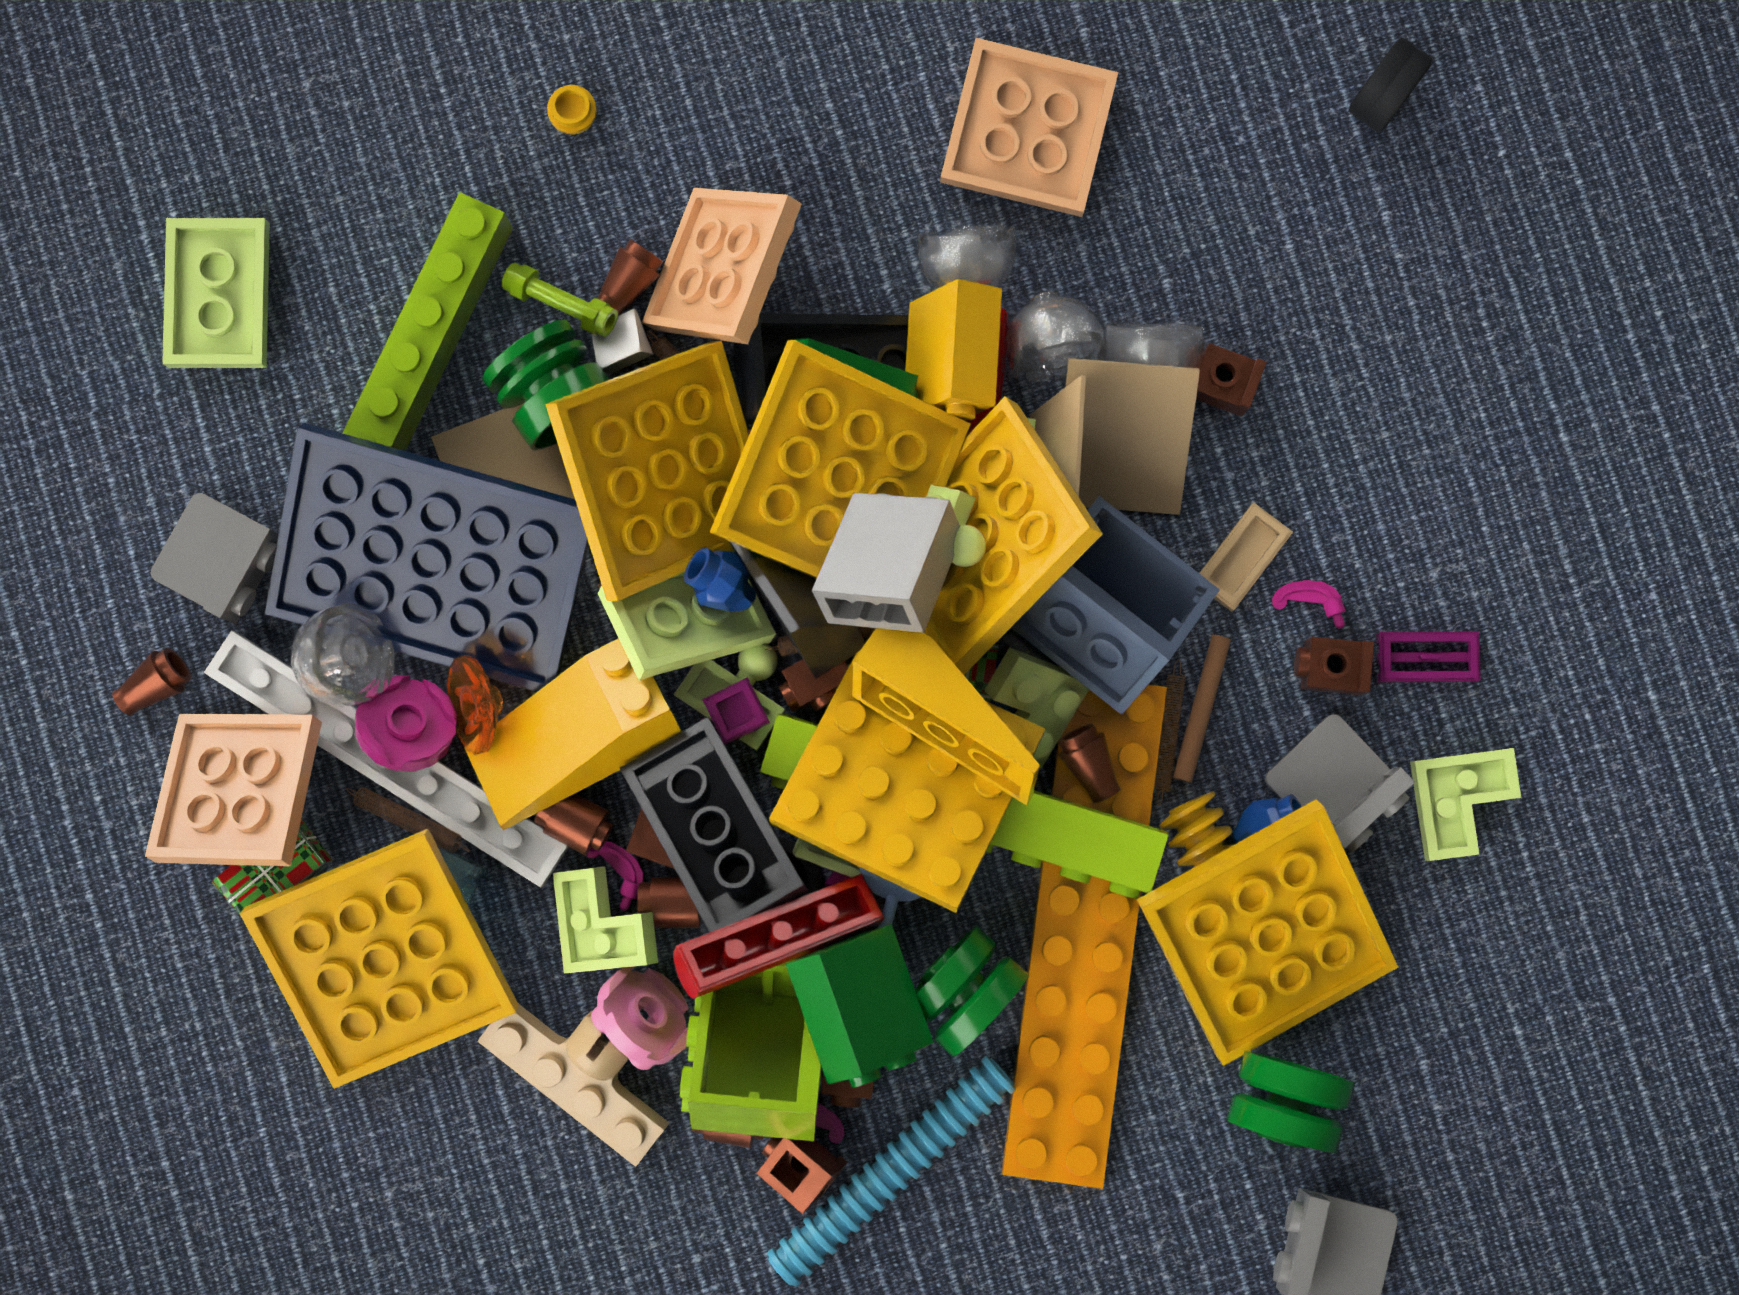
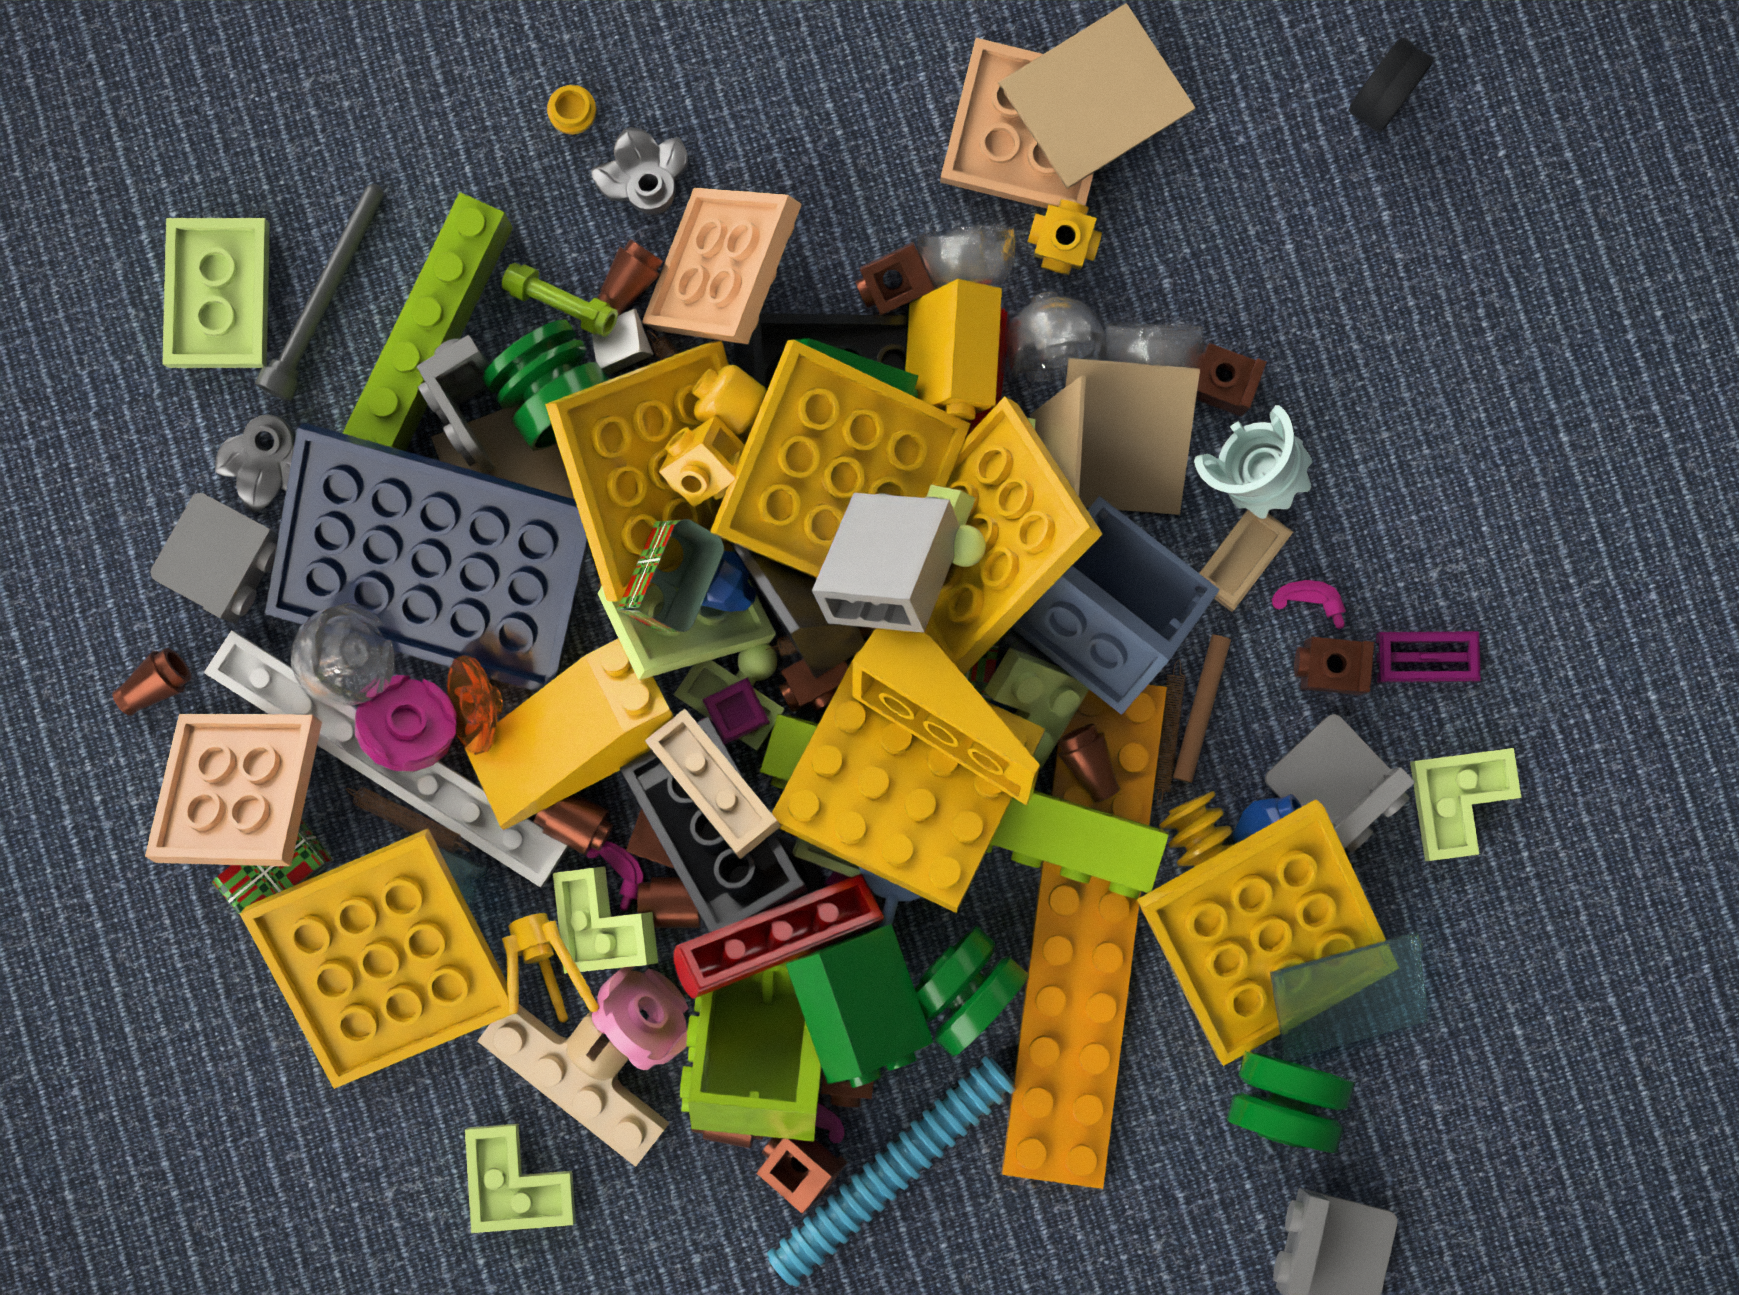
(258, 469): none -> flat silver plate
(281, 374): none -> dark grey piece
(451, 379): none -> light grey bracket
(503, 1196): none -> yellowish green plate
(533, 940): none -> yellow plant
(639, 165): none -> flat silver plate
(692, 578): none -> sand green piece
(702, 461): none -> yellow brick
(712, 783): none -> tan plate
(730, 396): none -> yellow head
(913, 285): none -> copper brick
(1064, 257): none -> yellow brick
(1096, 95): none -> tan piece
(1259, 465): none -> light aqua hat
(1350, 995): none -> clear light blue piece

